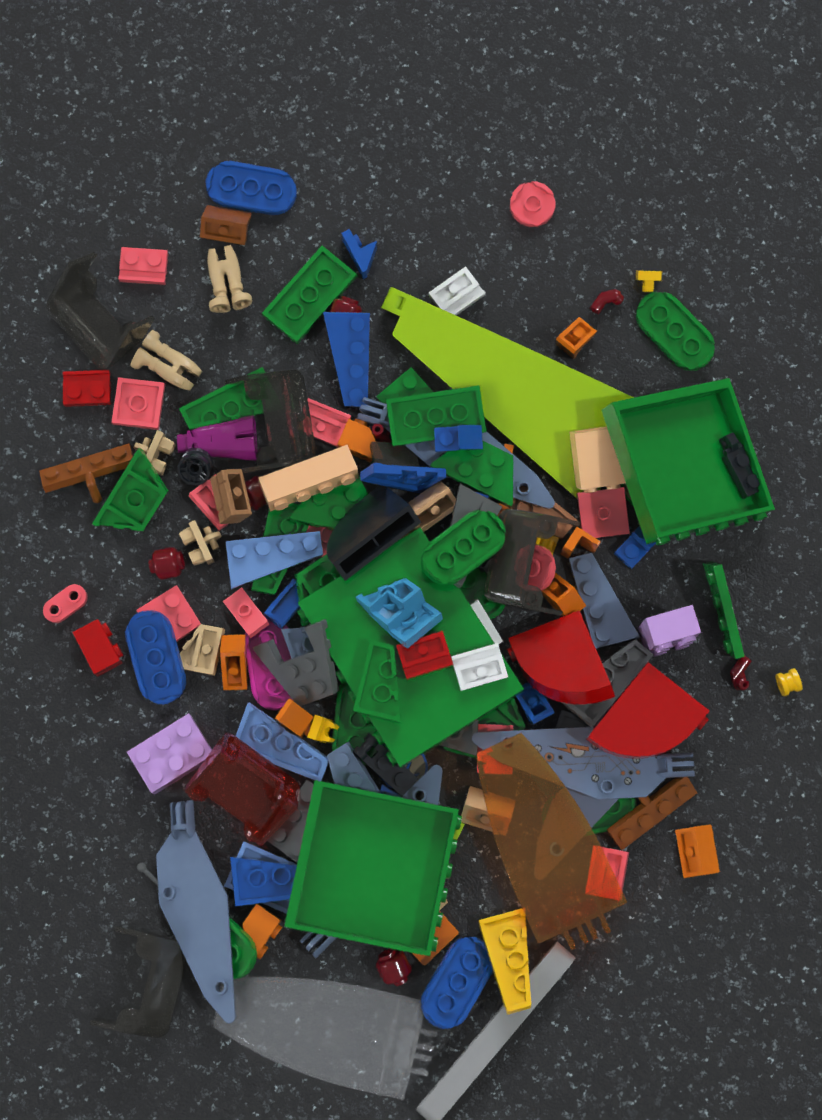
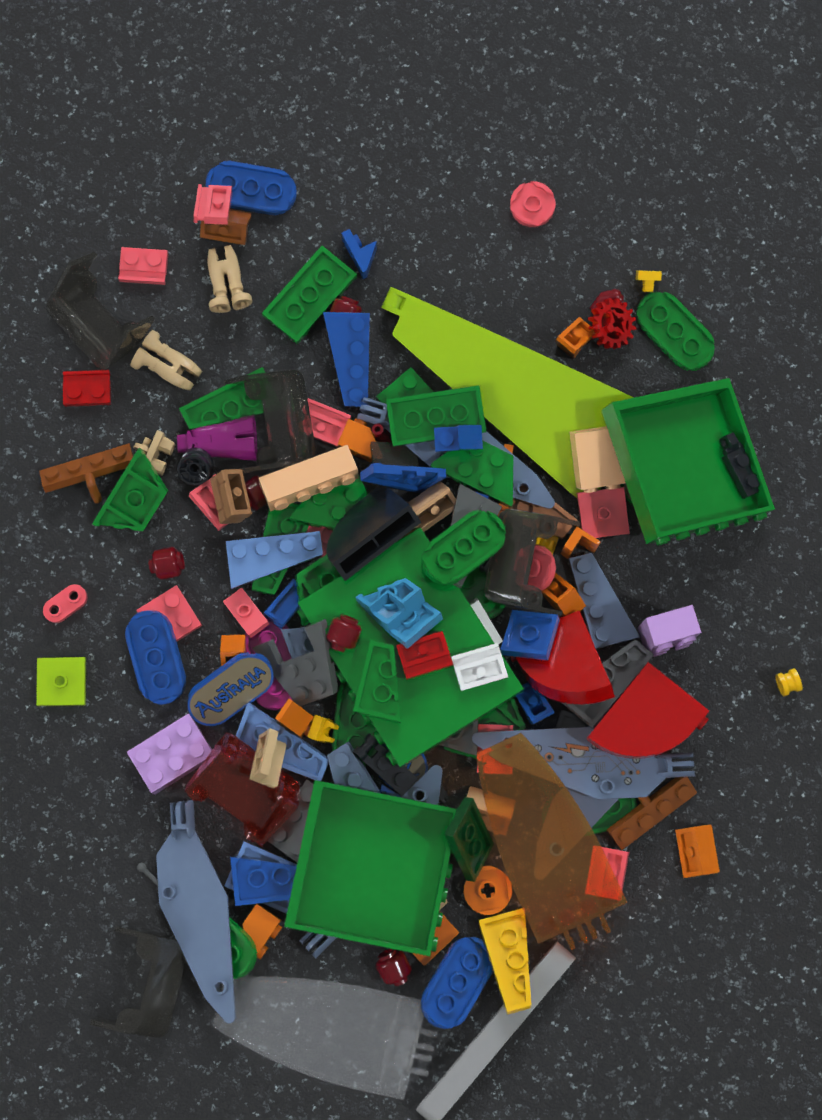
(61, 681): none -> lime plate
(98, 647): red brick -> none
(138, 403): coral plate -> none
(194, 534): tan hips -> none
(202, 650): tan wing -> none
(213, 204): none -> coral plate
(230, 688): none -> tile
(268, 759): none -> tan panel
(343, 633): none -> dark red head
(457, 292): white plate -> none
(469, 839): none -> dark green plate
(498, 899): none -> orange plate
(530, 635): none -> blue plate
(611, 323): none -> red gear
(633, 549): blue slope -> none
(723, 605): green wing -> none
(738, 675): dark red arm -> none

